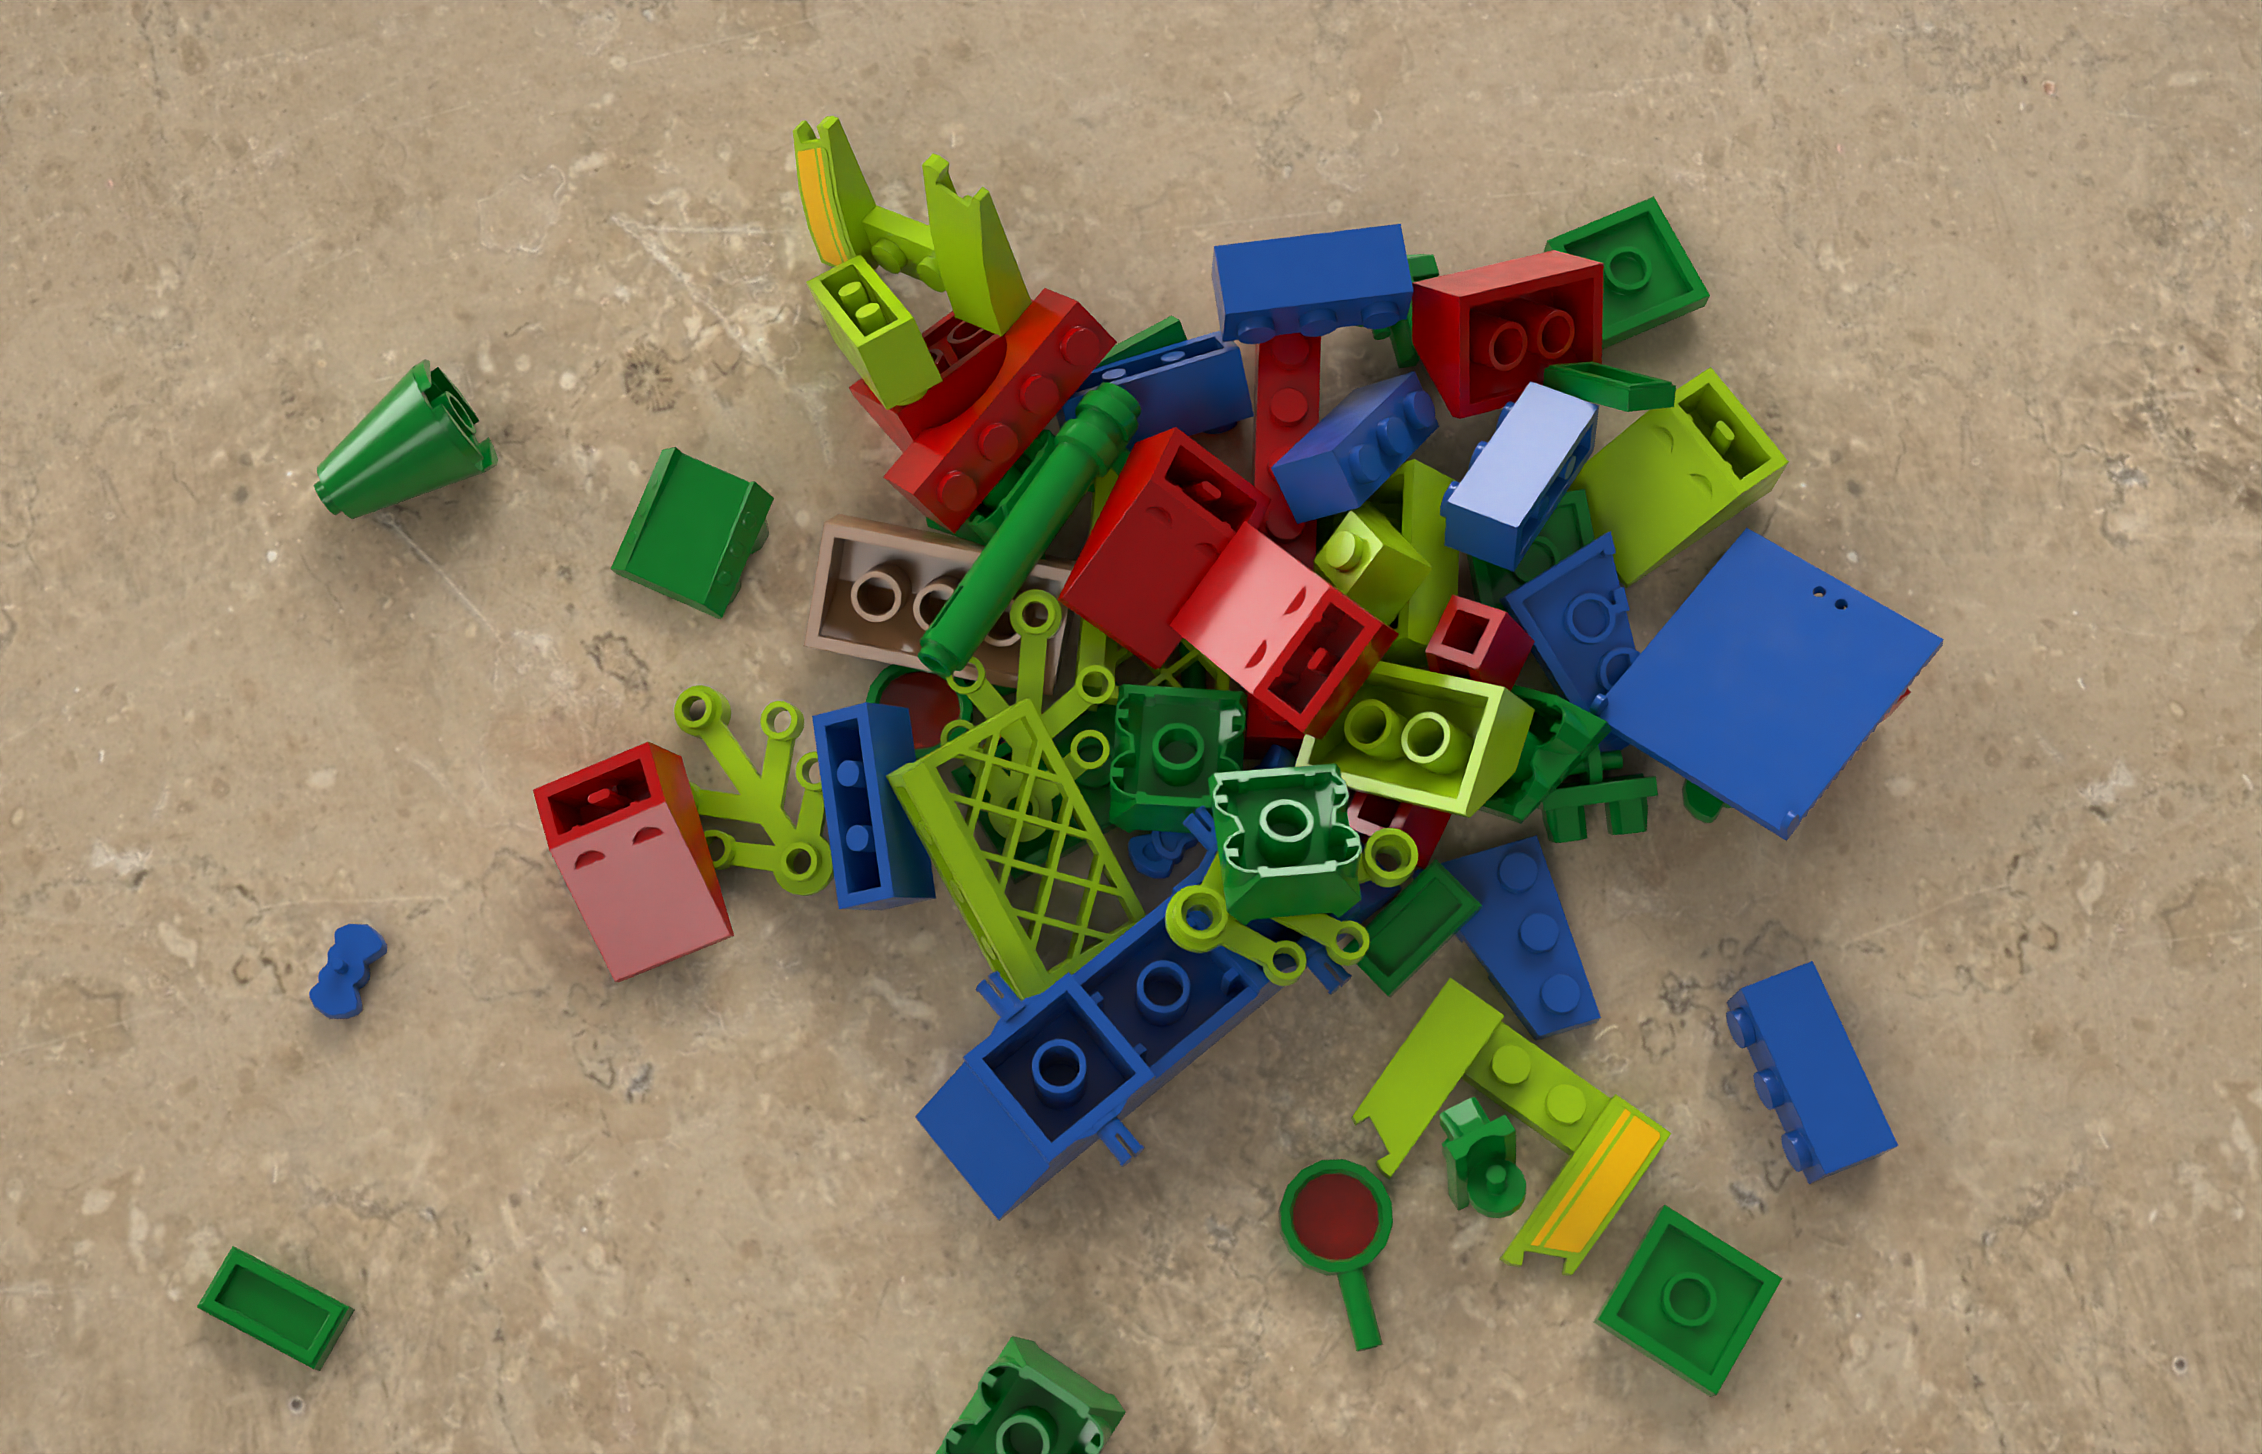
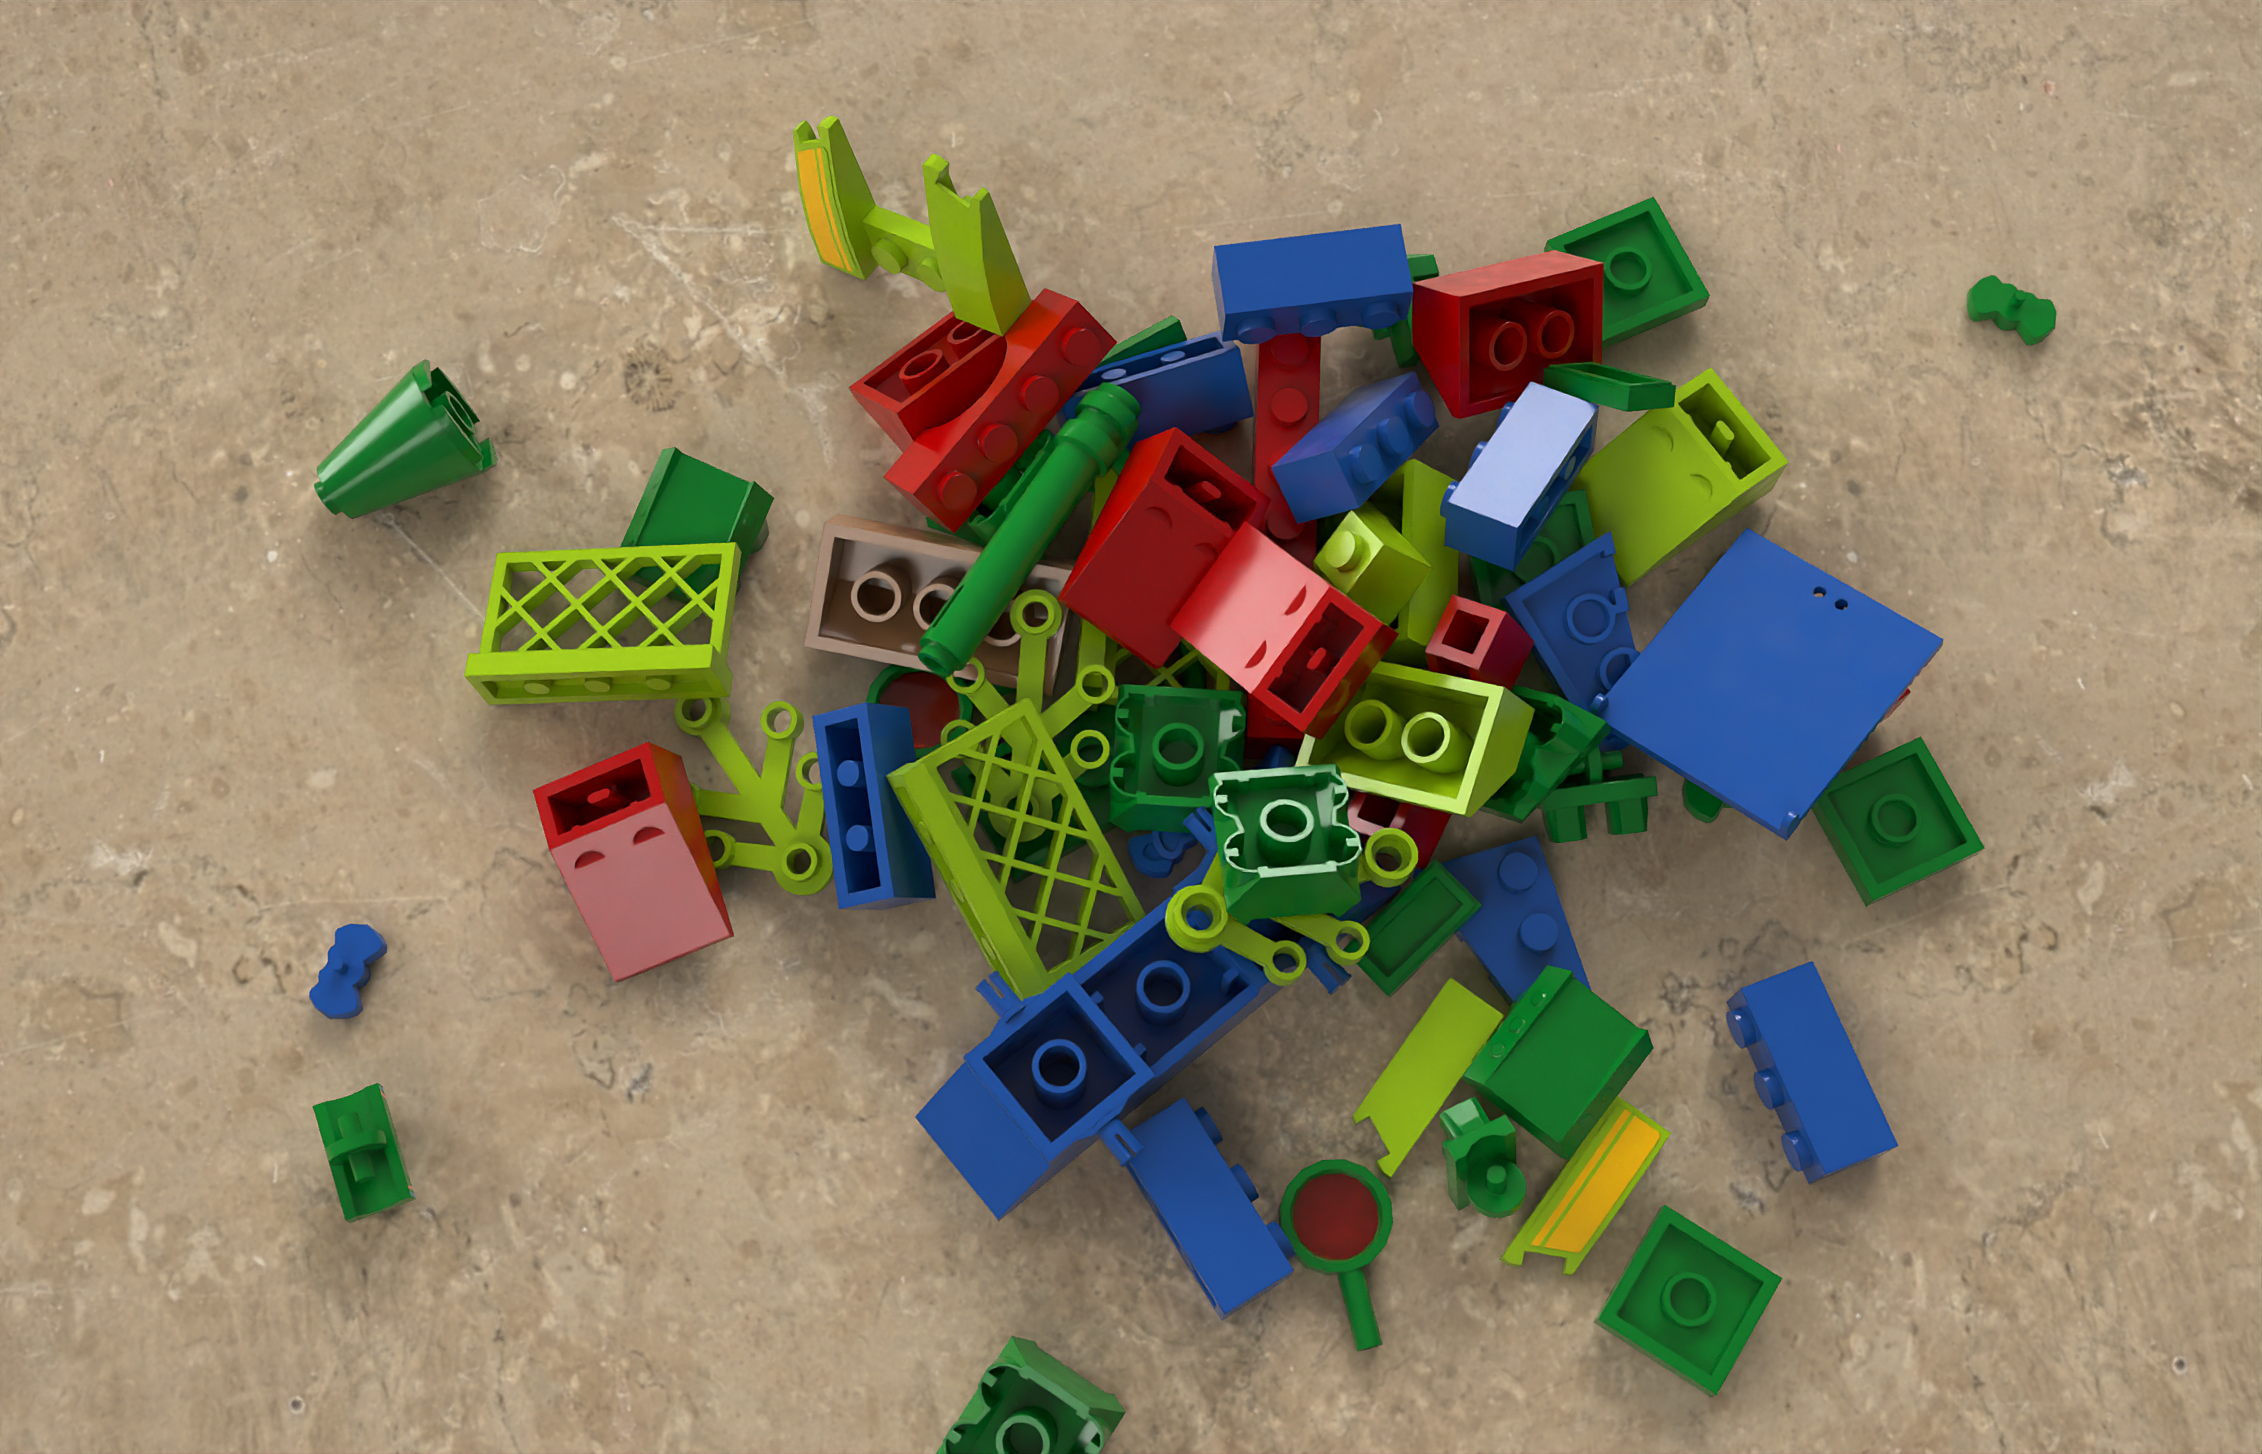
(276, 1308): green tile -> none
(364, 1153): none -> green hips
(600, 672): none -> lime fence
(875, 332): lime brick -> none
(1208, 1208): none -> blue brick
(1558, 1060): none -> green slope
(1895, 822): none -> green plate
(2011, 309): none -> green piece

